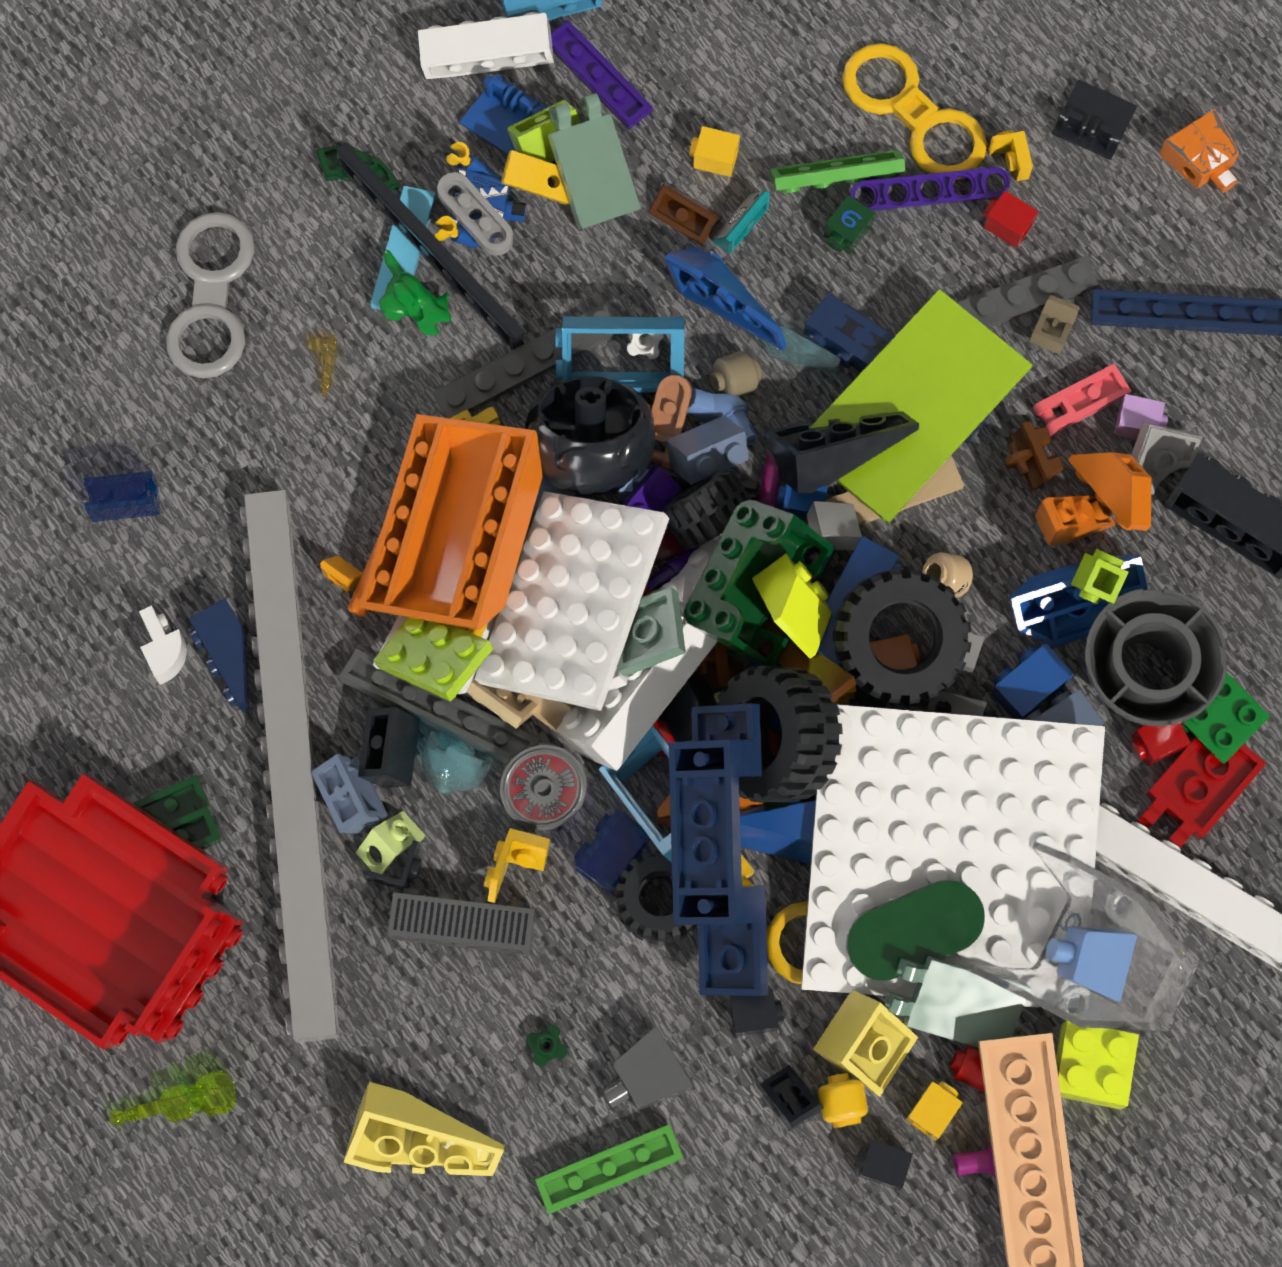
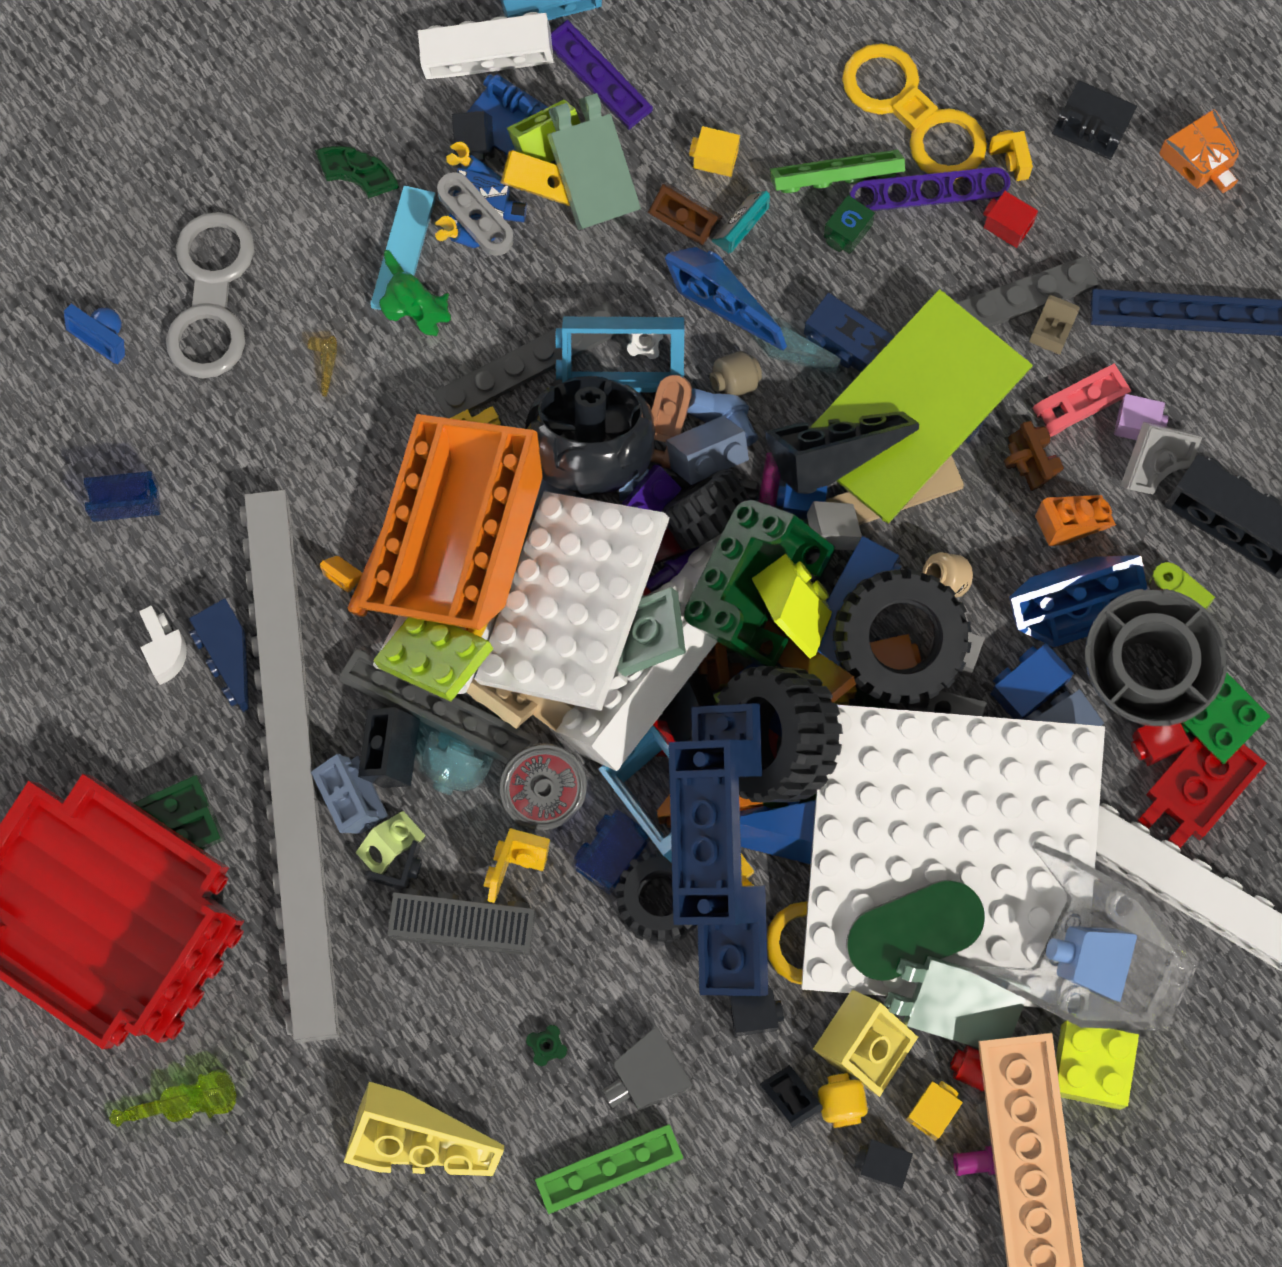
(97, 331): none -> blue tile
(429, 247): black tile -> none
(475, 131): none -> black brick
(1100, 577): lime brick -> none
(1118, 485): orange slope -> none
(1172, 577): none -> lime leg

